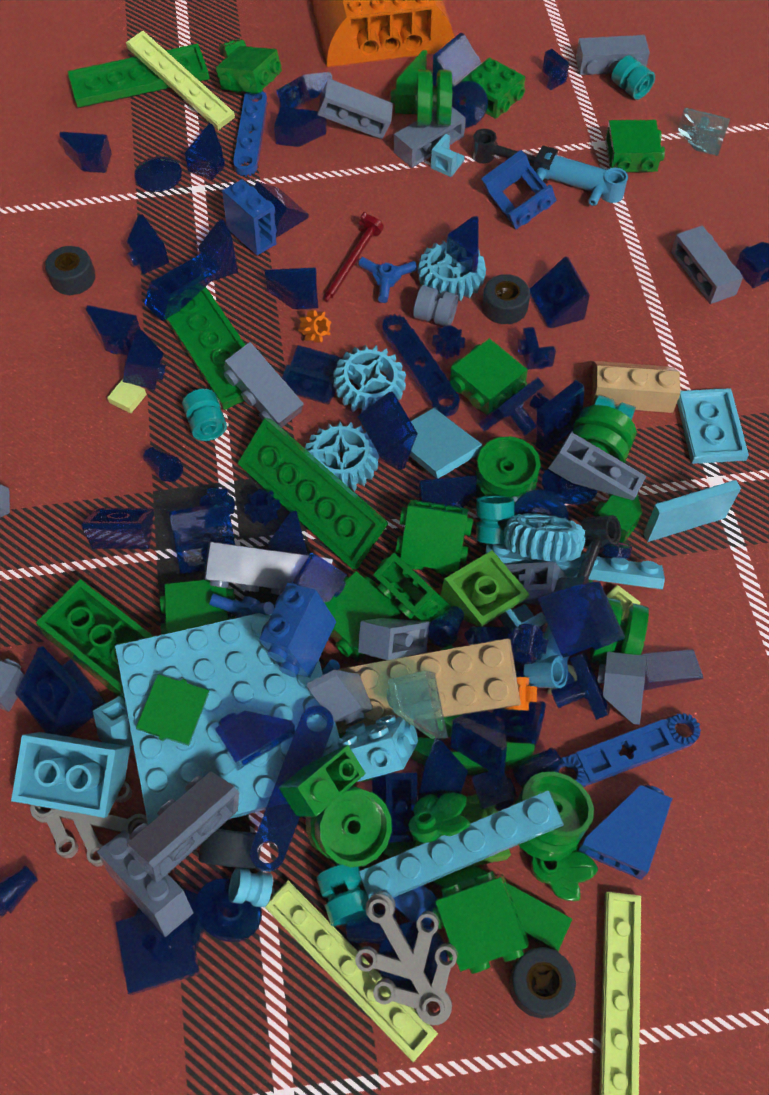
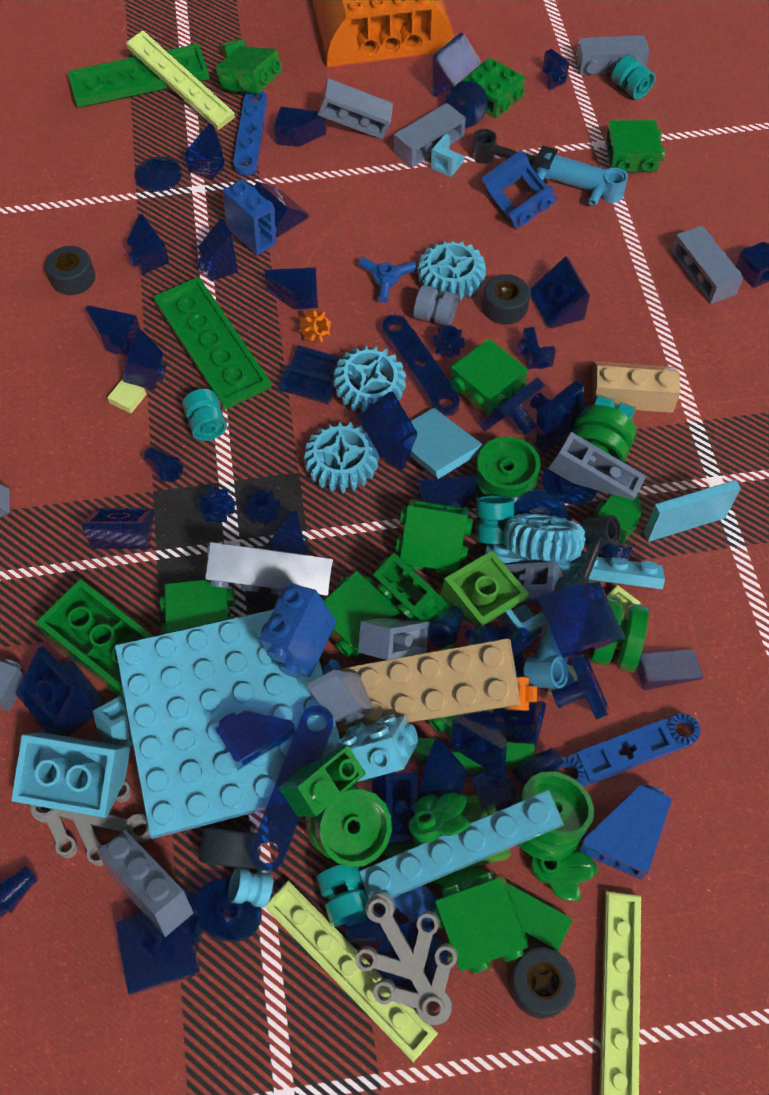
(87, 150): clear blue slope -> none
(173, 710): green piece -> none
(179, 286): clear blue slope -> none
(183, 825): sand blue slope -> none
(194, 530): clear blue slope -> none
(246, 607): blue piece -> none
(262, 386): sand blue brick -> none
(303, 89): clear blue tile -> none
(318, 496): green plate -> none
(322, 576): clear blue slope -> none
(371, 227): dark red piece -> none
(404, 93): green slope -> none
(418, 702): clear light blue slope -> none
(433, 97): green wheel -> none
(464, 244): clear blue slope -> none
(527, 643): clear blue gear -> none
(624, 683): sand blue slope -> none
(703, 130): clear light blue slope -> none
(712, 426): medium azure tile -> none

